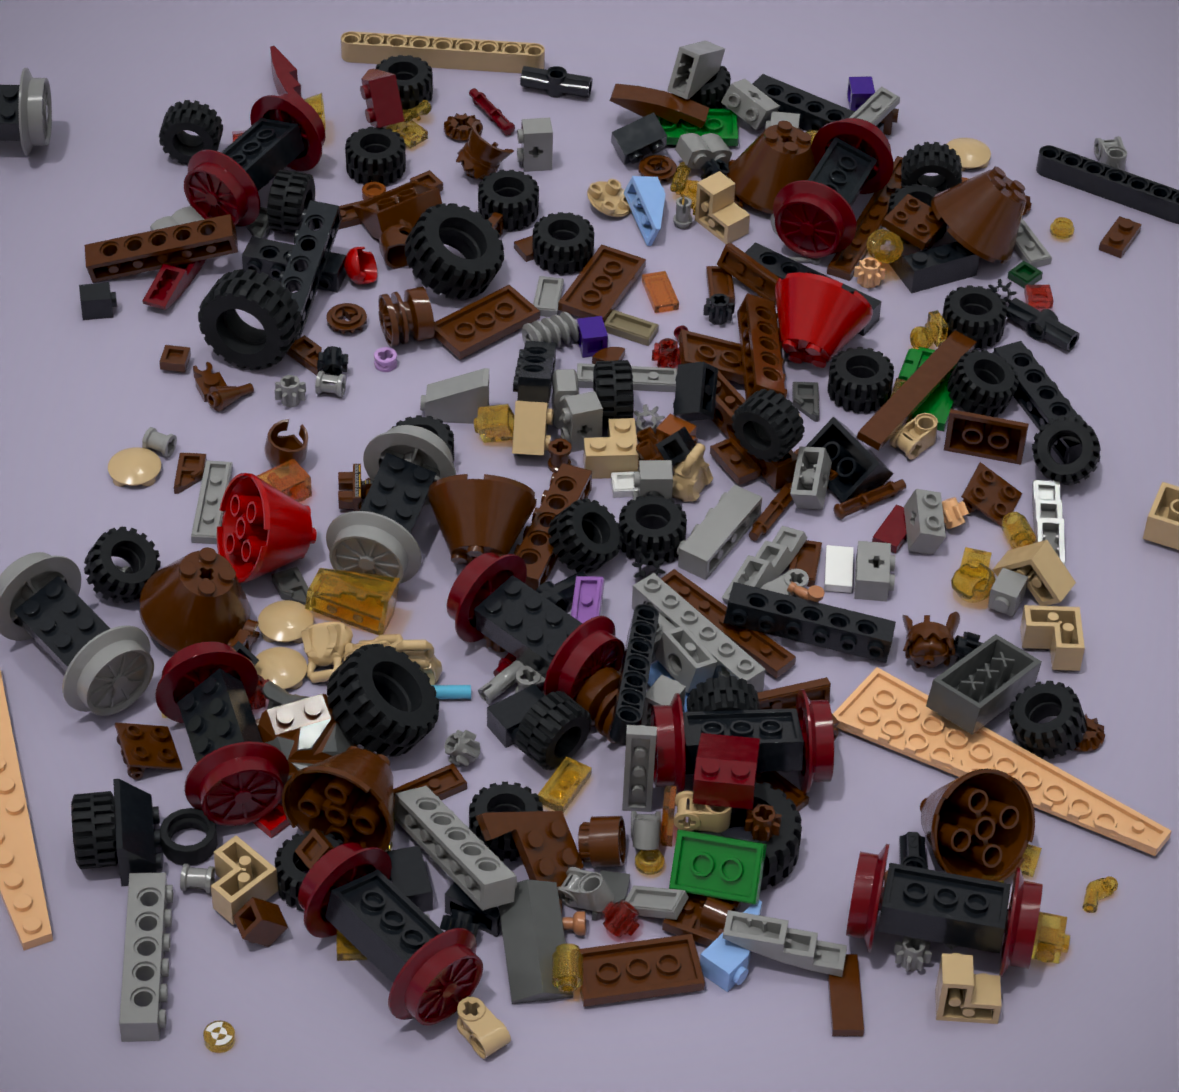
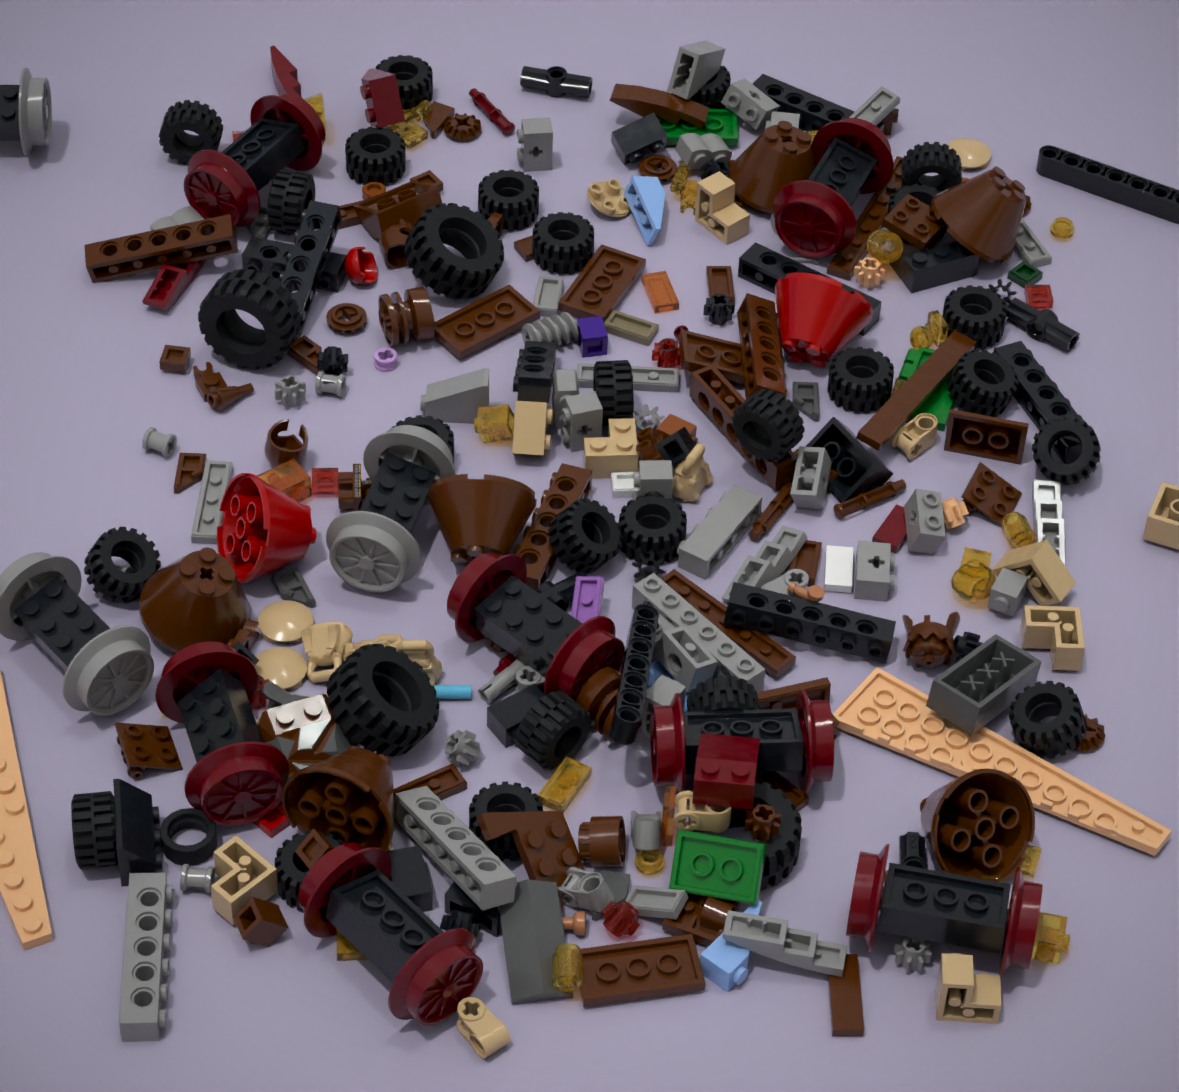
(97, 301): black brick -> none
(134, 467): tan dish -> none
(219, 1036): clear yellow tile -> none
(325, 481): none -> clear red plate
(354, 598): clear yellow wedge -> none
(436, 117): none -> reddish brown tile
(443, 51): tan beam -> none
(479, 156): reddish brown hat -> none
(559, 452): reddish brown bush -> none
(609, 354): reddish brown tile -> none
(639, 768): light grey plate -> none
(682, 217): light grey pin -> none
(695, 391): black brick -> none
(735, 461): reddish brown plate -> none
(748, 271): reddish brown tile -> none
(859, 91): dark purple brick -> none
(1098, 890): clear yellow arm -> none
(1111, 152): light grey piece -> none
(1120, 237): reddish brown plate -> none

